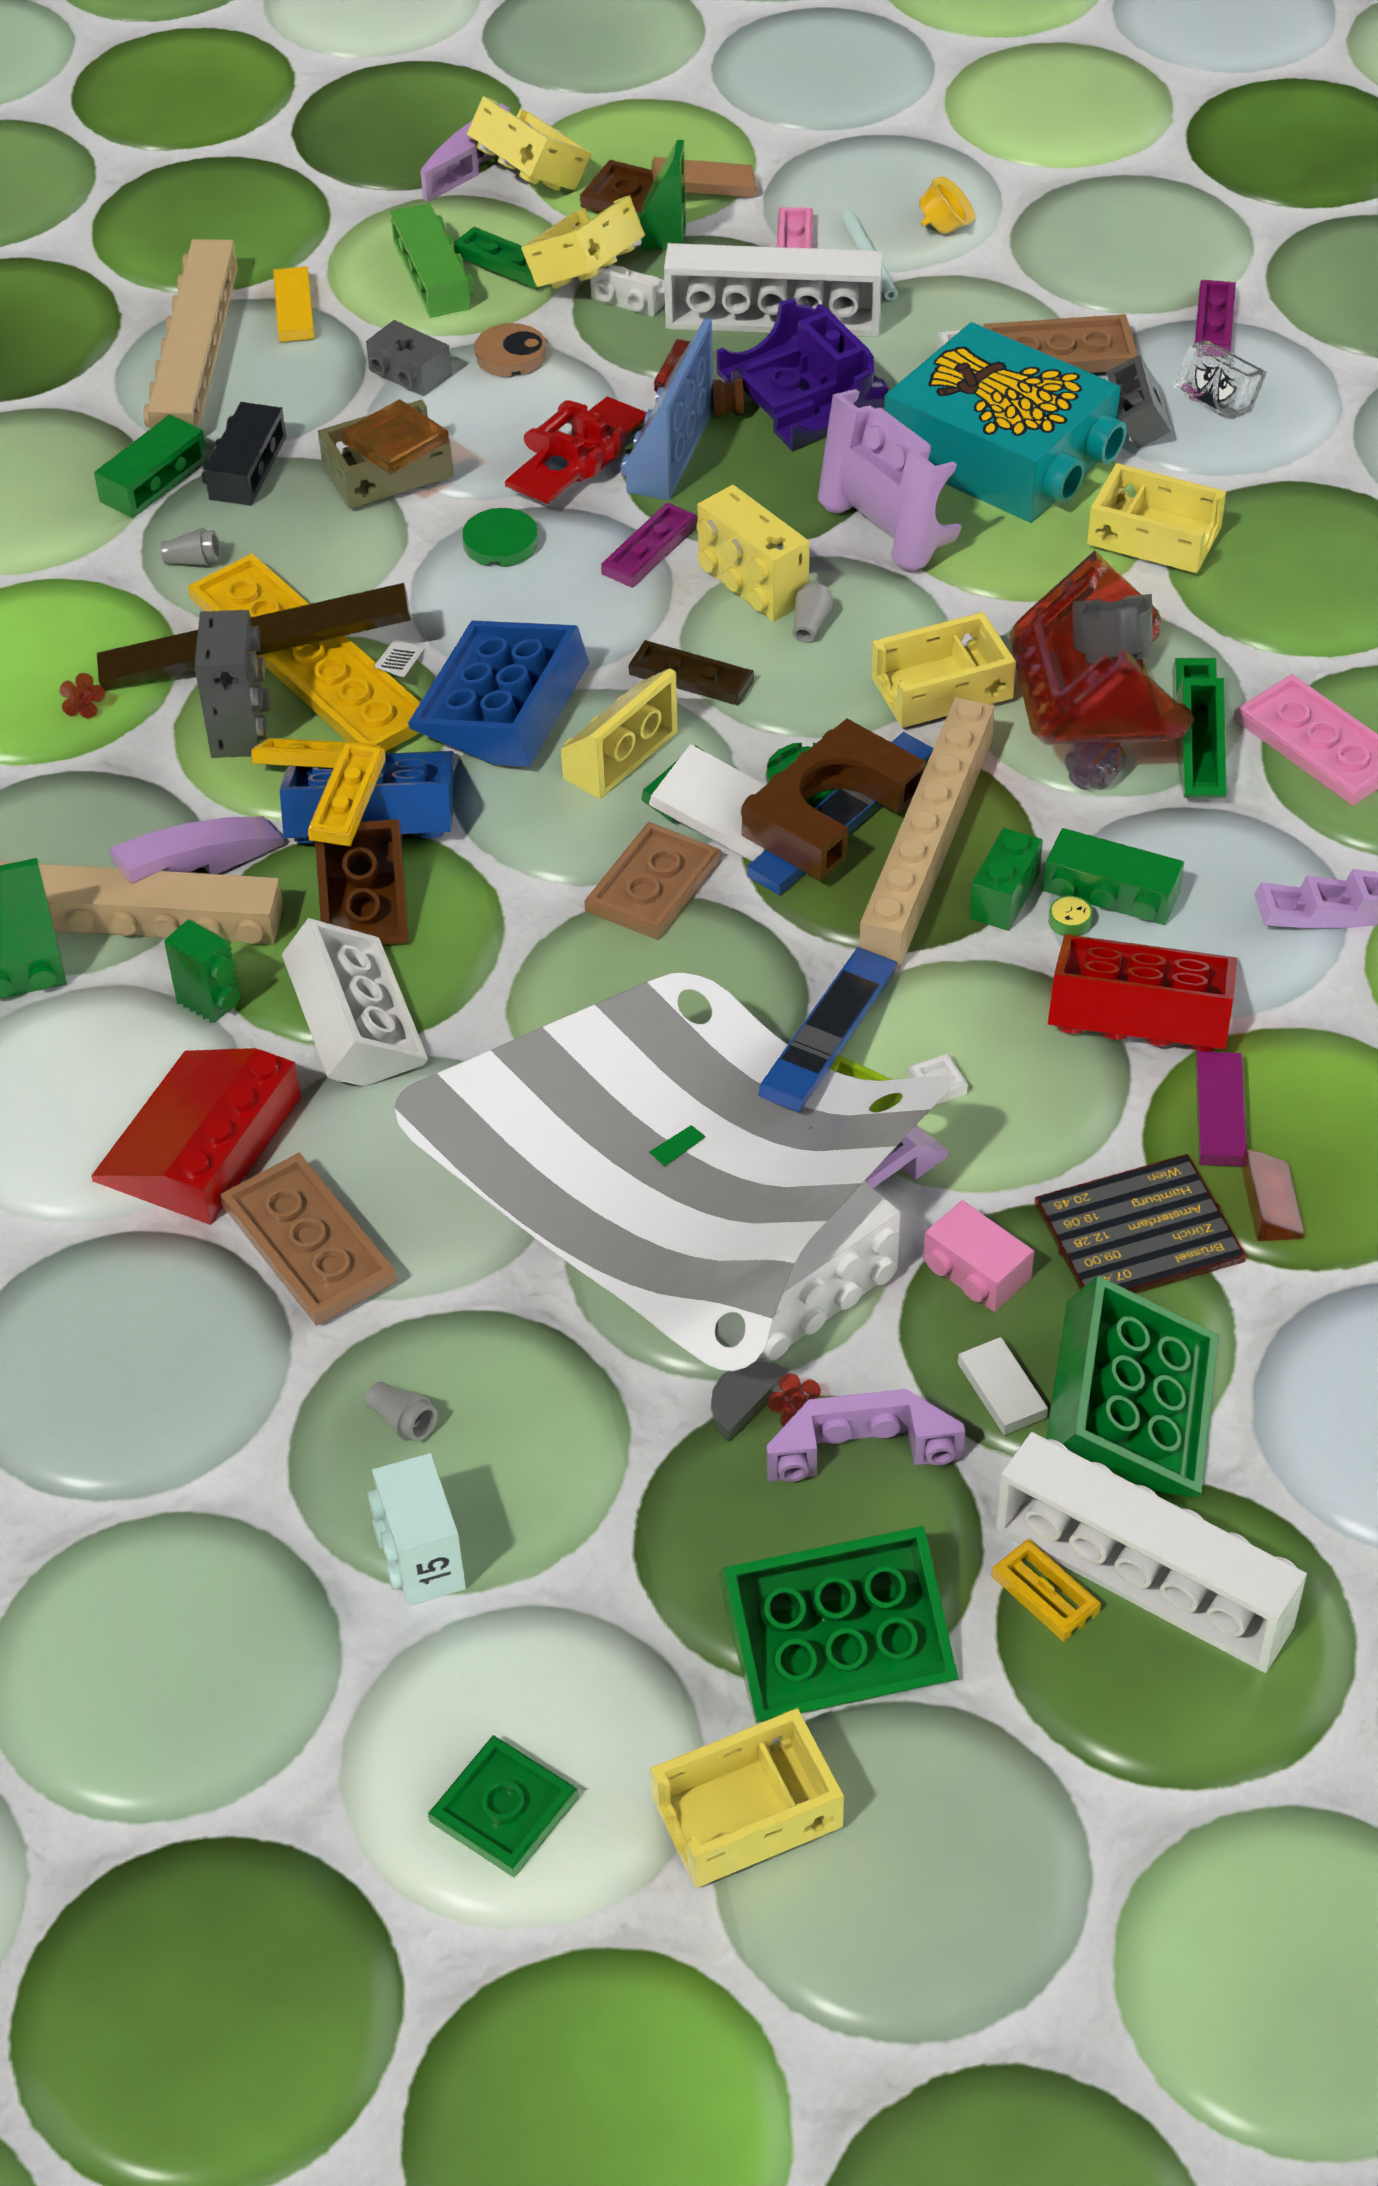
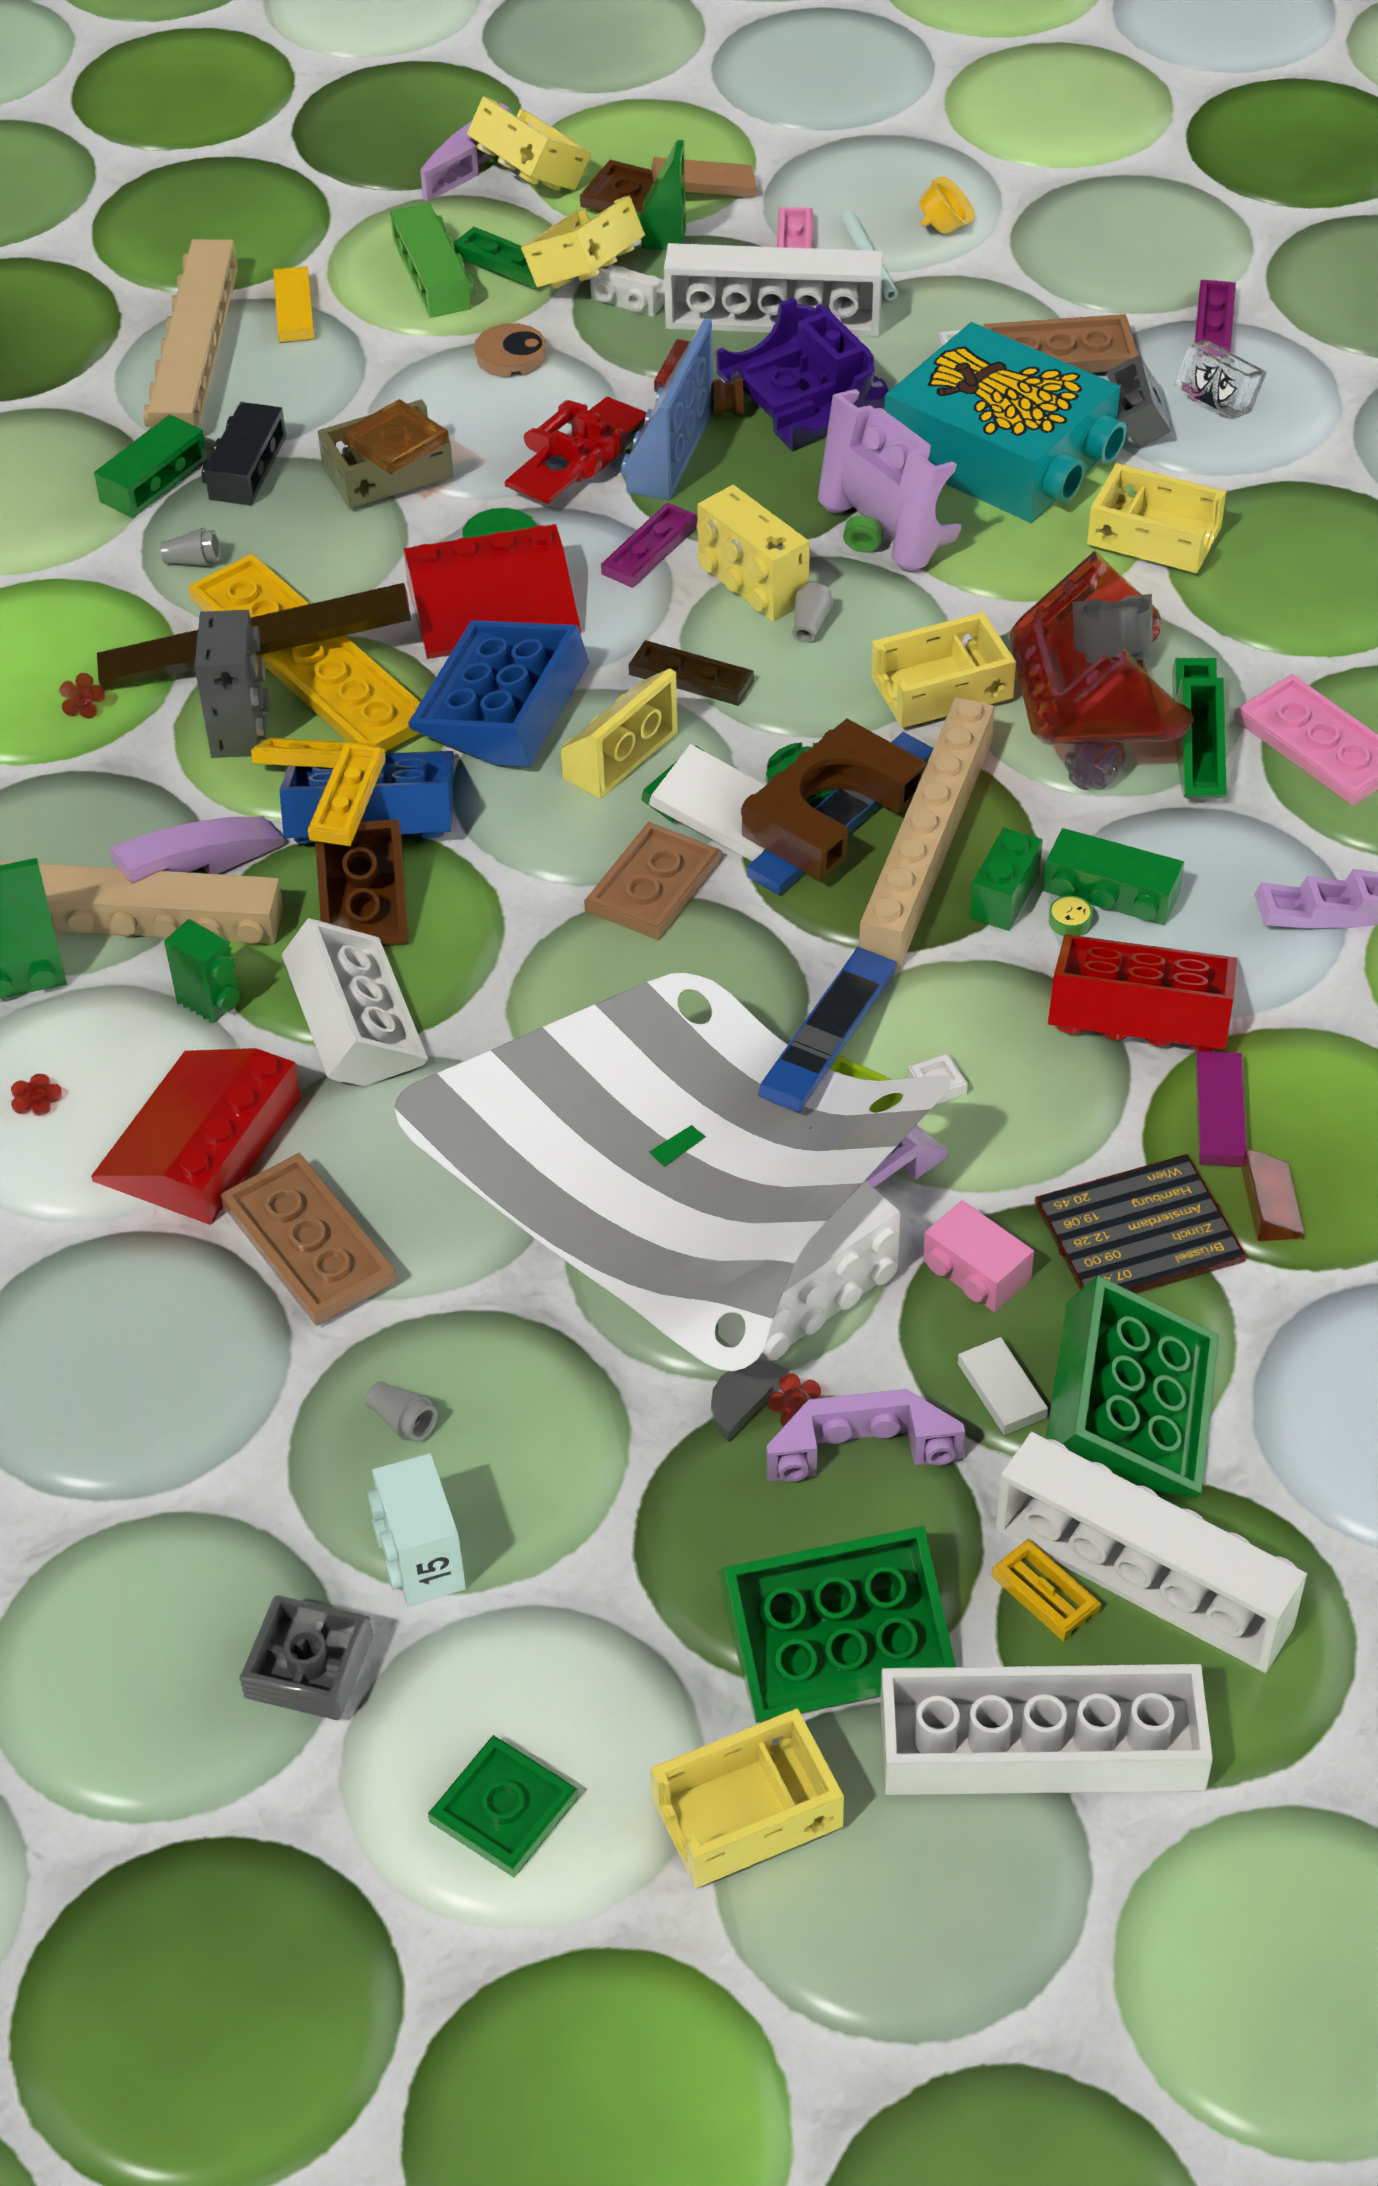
(35, 1095): none -> clear red plant
(278, 1661): none -> dark grey brick
(399, 657): white sticker -> none
(409, 357): dark grey brick -> none
(488, 578): none -> red slope
(863, 533): none -> bright green tile
(1044, 1729): none -> white brick

